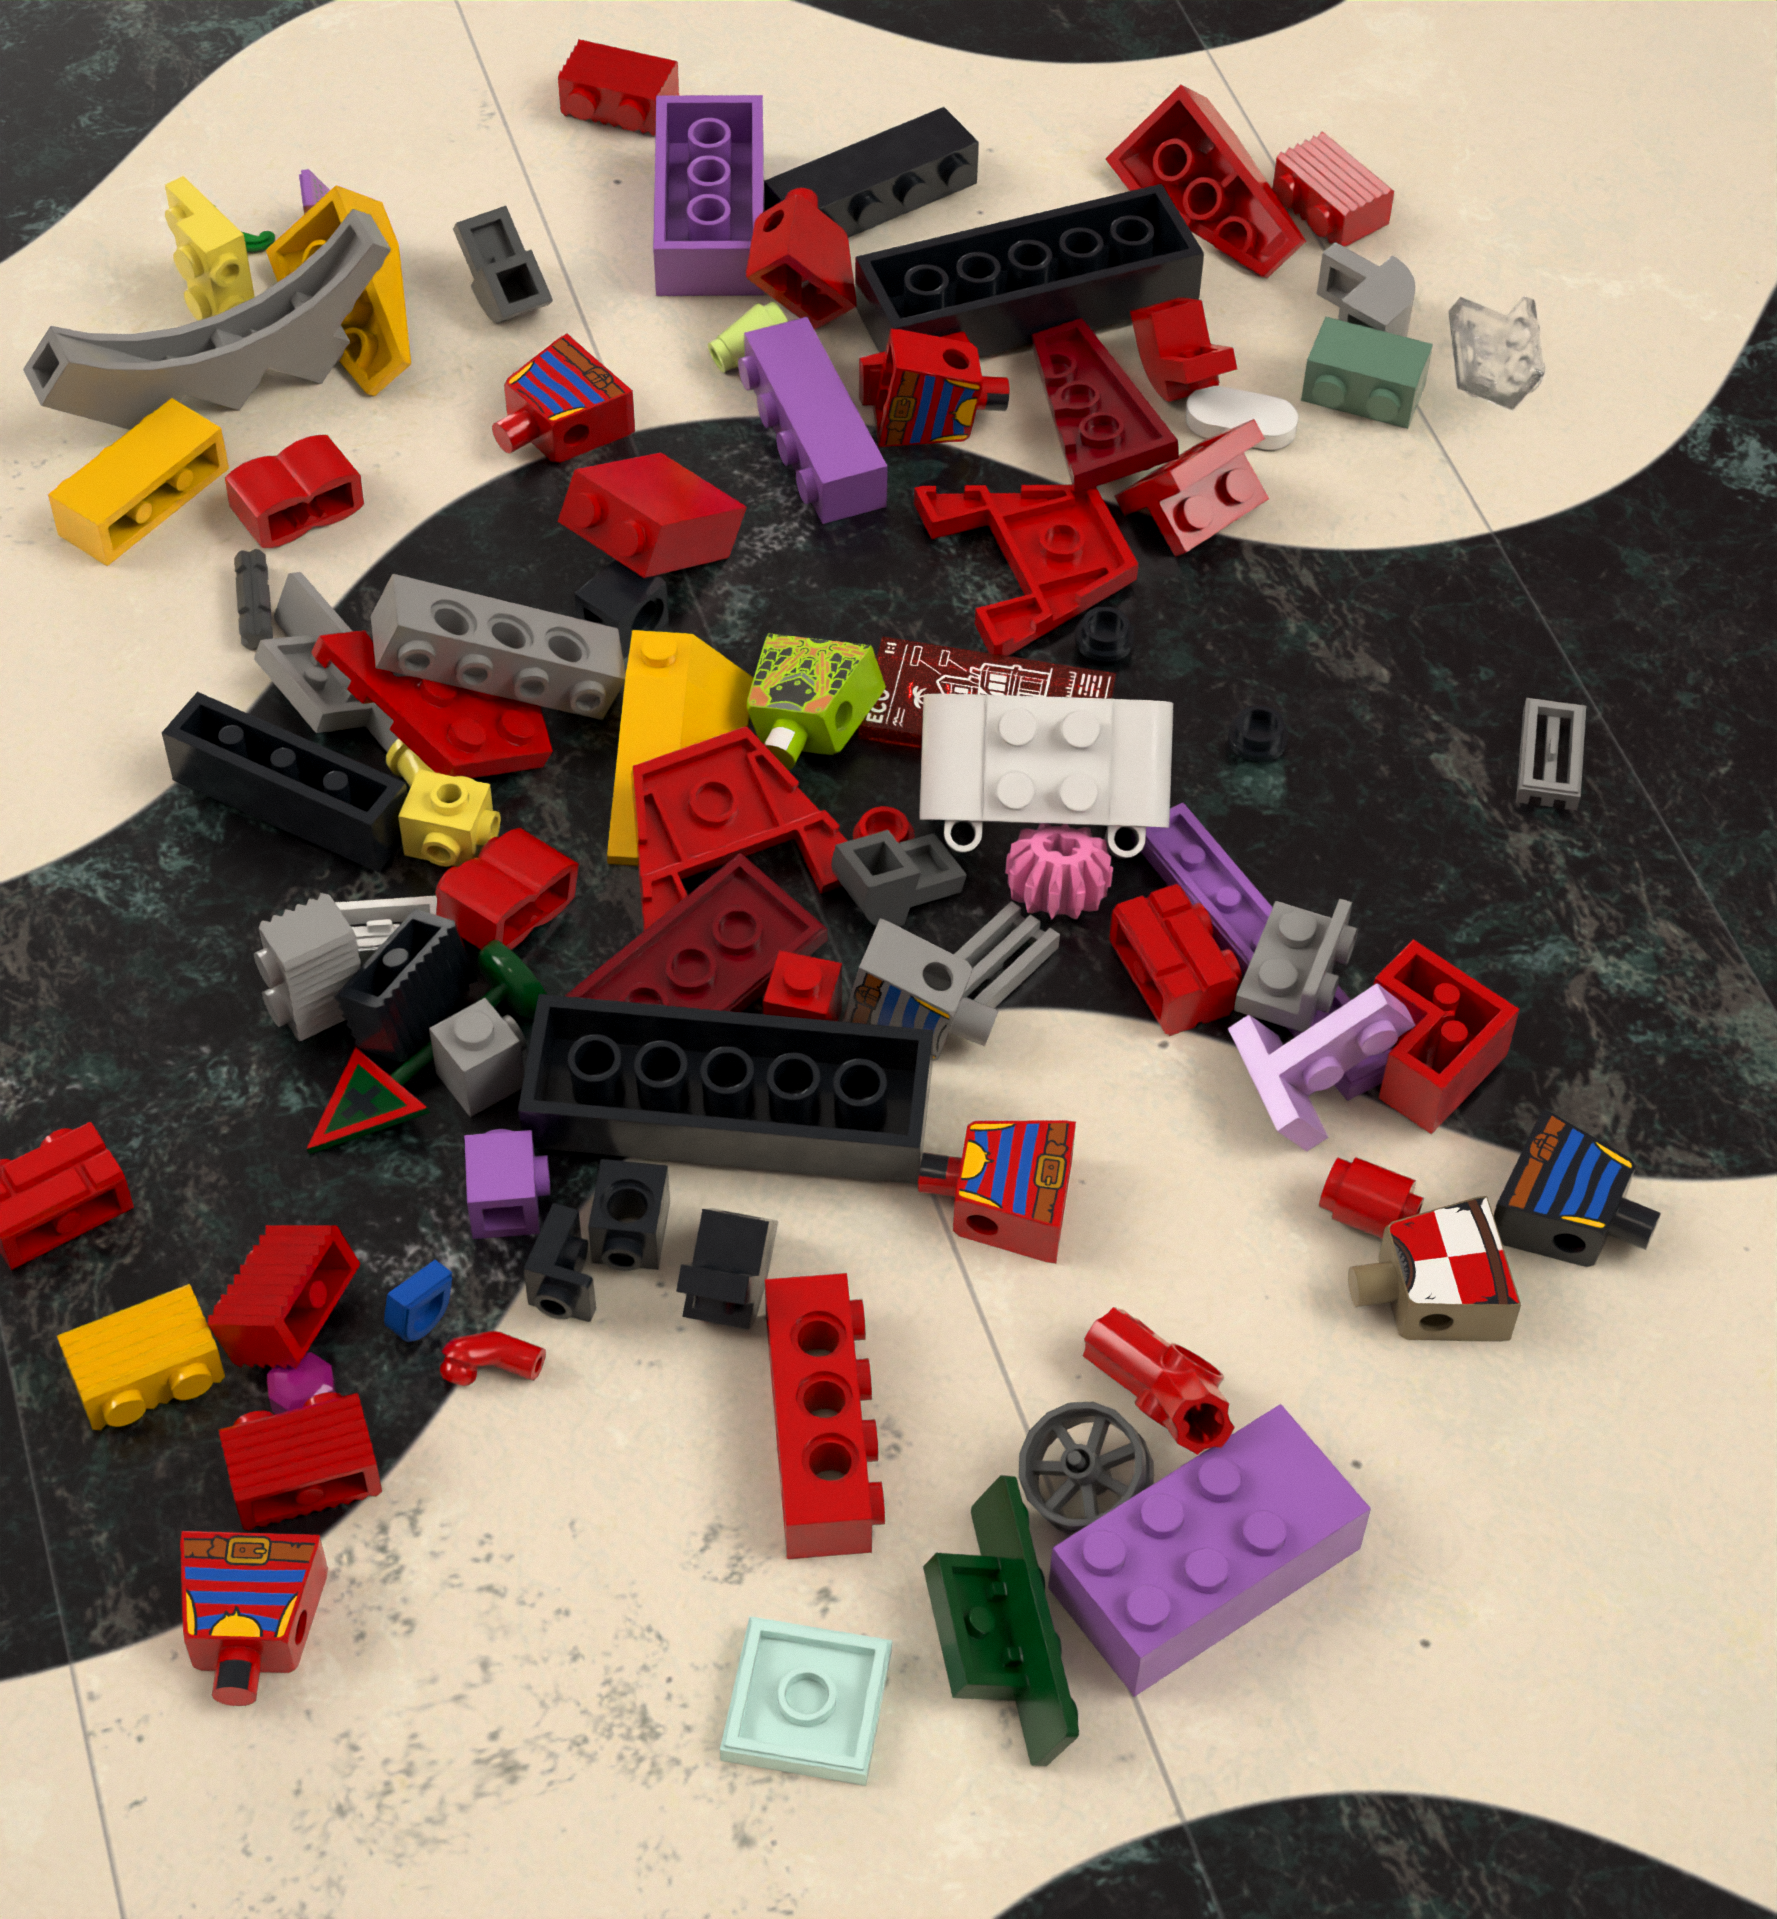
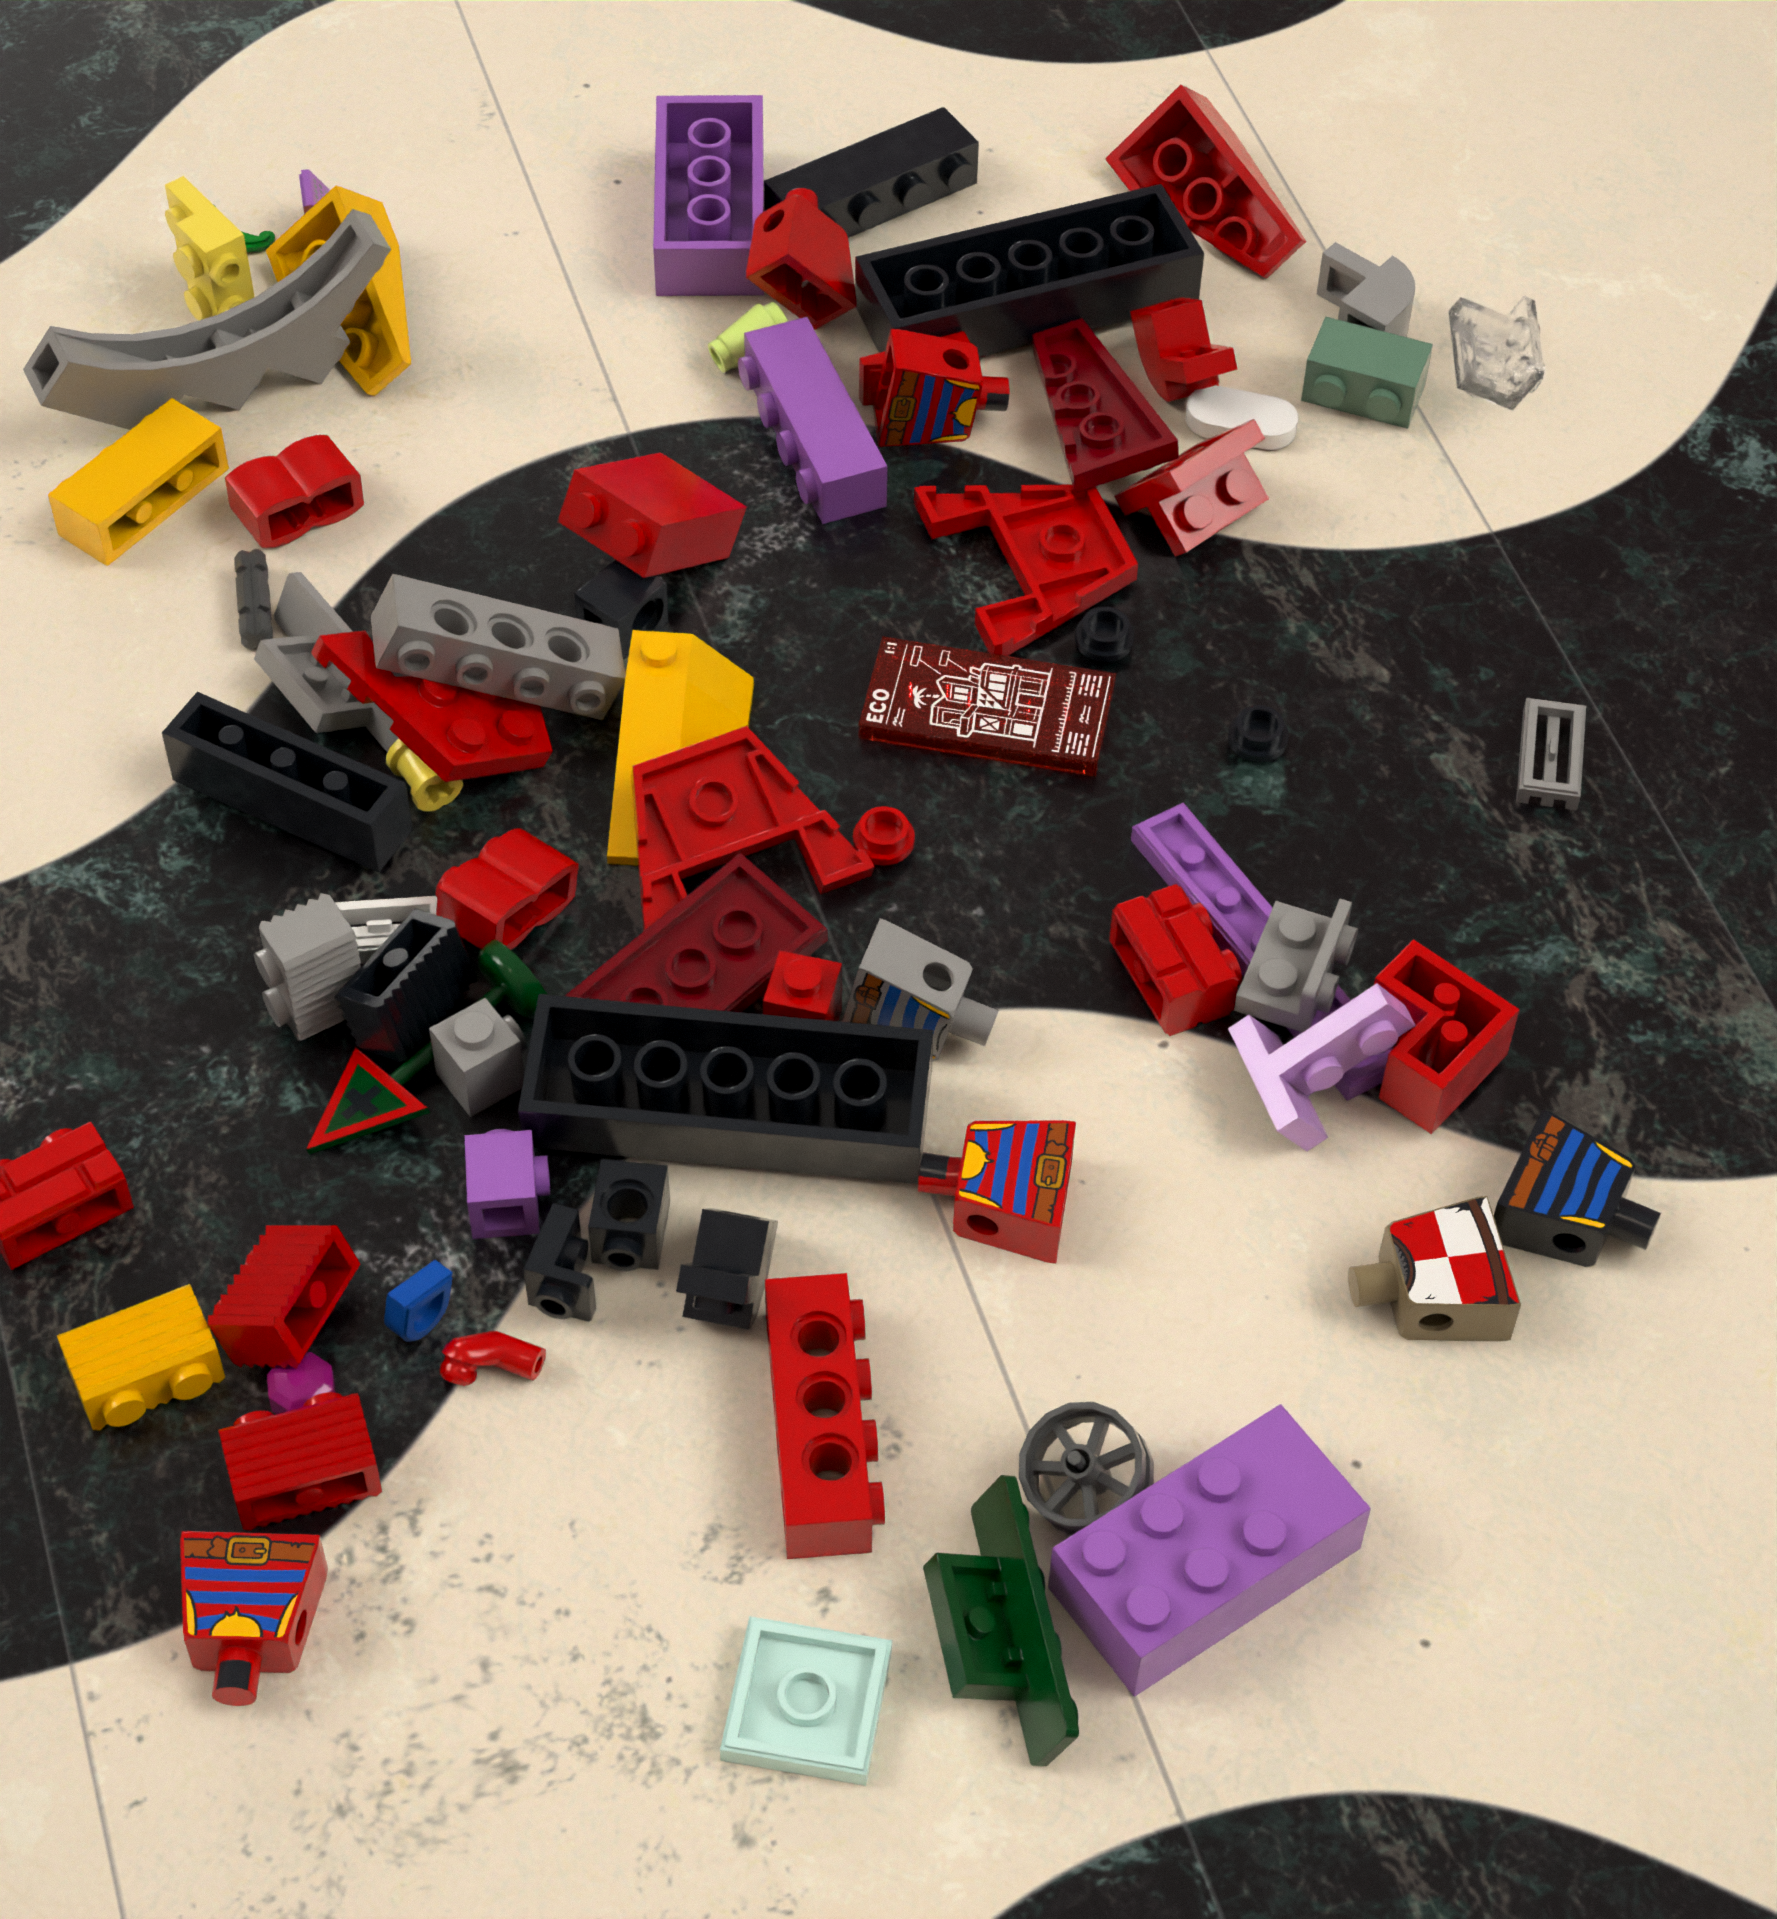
(447, 818): light yellow brick -> none
(503, 273): dark grey brick -> none
(564, 404): red torso -> none
(615, 85): red brick -> none
(811, 694): lime torso -> none
(893, 876): dark grey brick -> none
(989, 936): light grey tile -> none
(1046, 763): white container -> none
(1059, 870): bright pink gear -> none
(1166, 1378): red piece -> none
(1332, 190): brick -> none
(1368, 1196): red brick -> none

